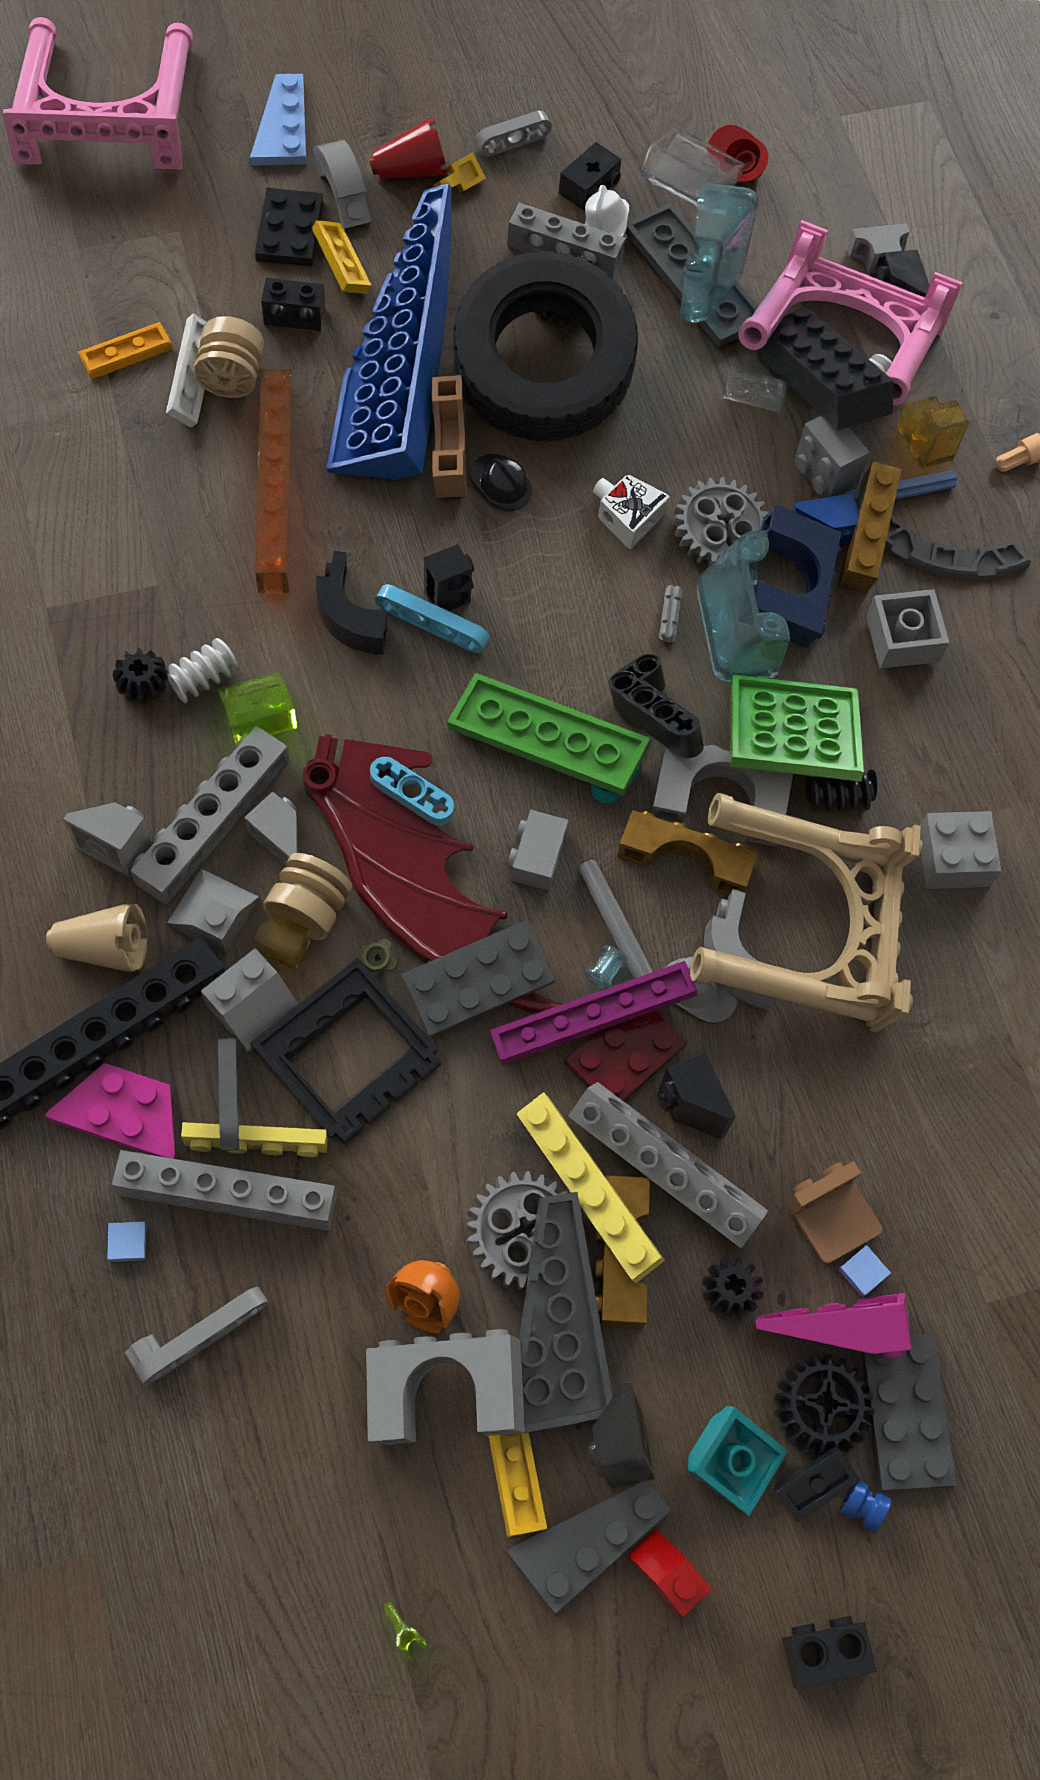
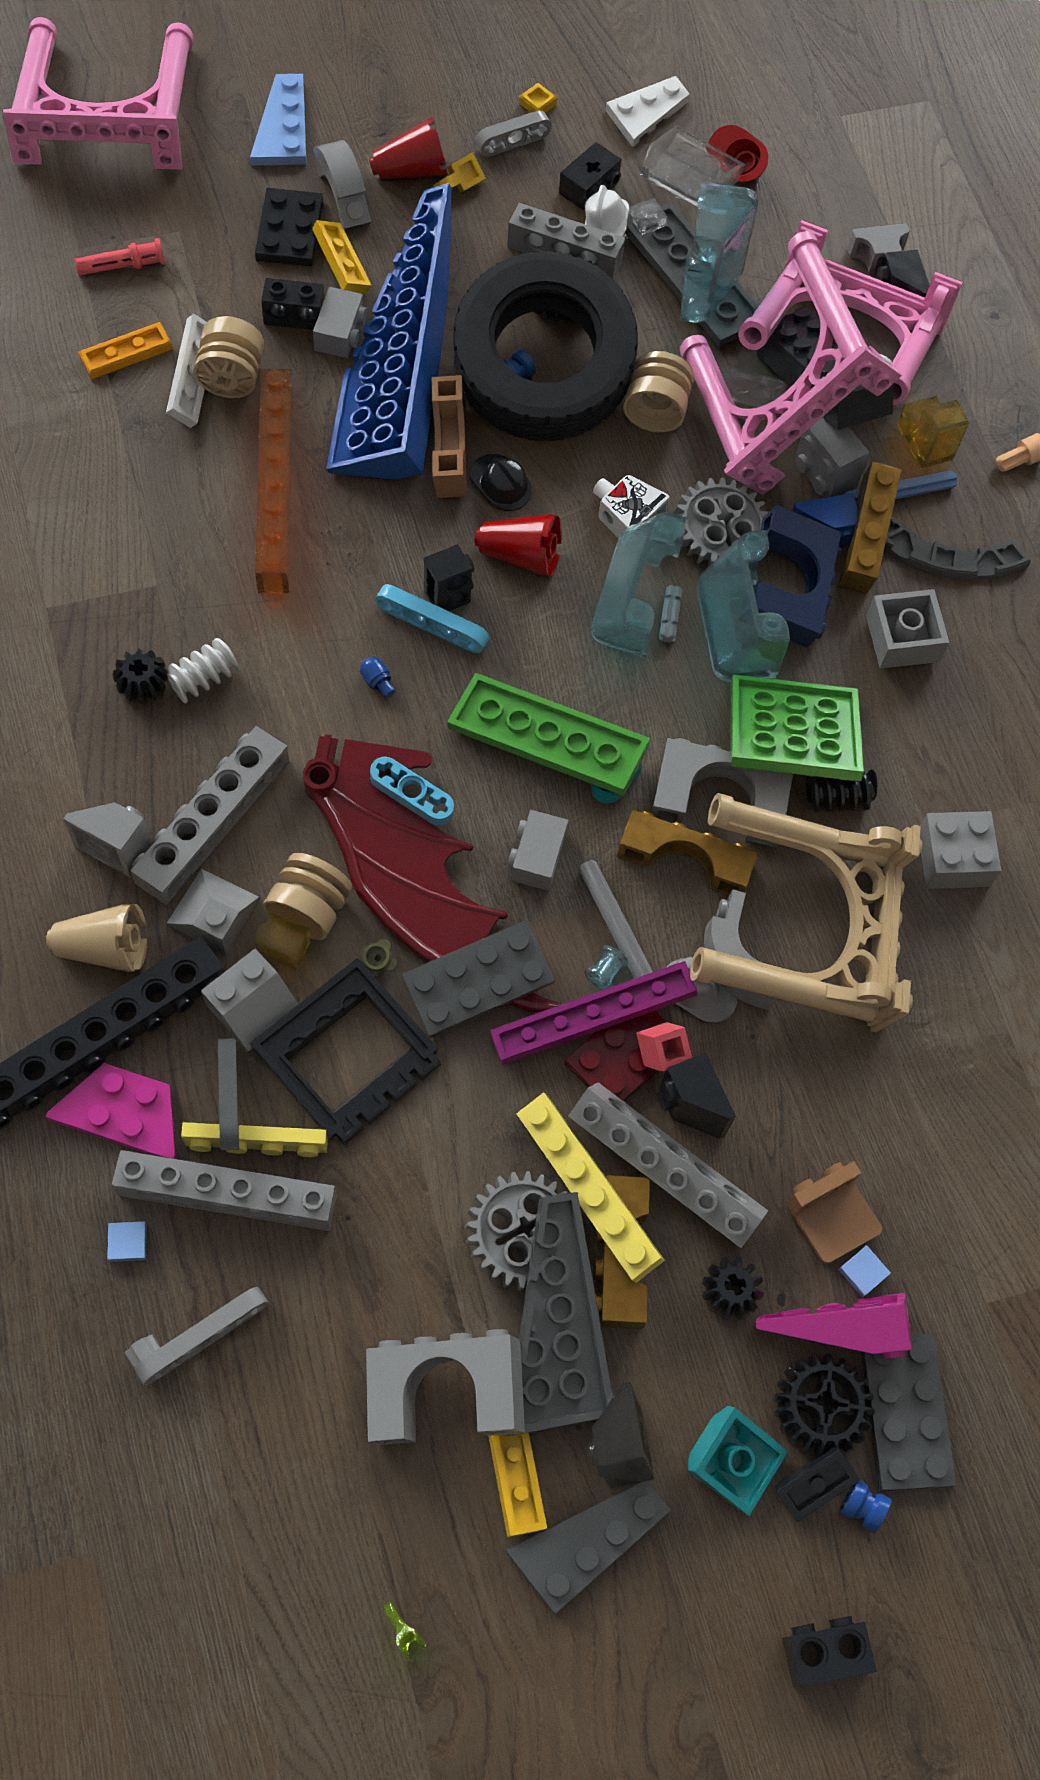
(133, 256): none -> coral pin
(258, 703): clear neon green slope -> none
(275, 826): light grey slope -> none
(339, 322): none -> light grey brick
(347, 622): black arch -> none
(377, 676): none -> blue cylinder
(426, 1294): orange cylinder -> none
(521, 363): none -> blue wheel
(523, 542): none -> red cone
(537, 99): none -> yellow tile
(619, 617): none -> clear light blue windscreen
(639, 698): black beam -> none
(644, 108): none -> white wing
(648, 216): none -> clear plate
(659, 391): none -> tan wheel
(664, 1046): none -> coral brick
(669, 1574): red slope -> none
(800, 404): none -> bright pink arch

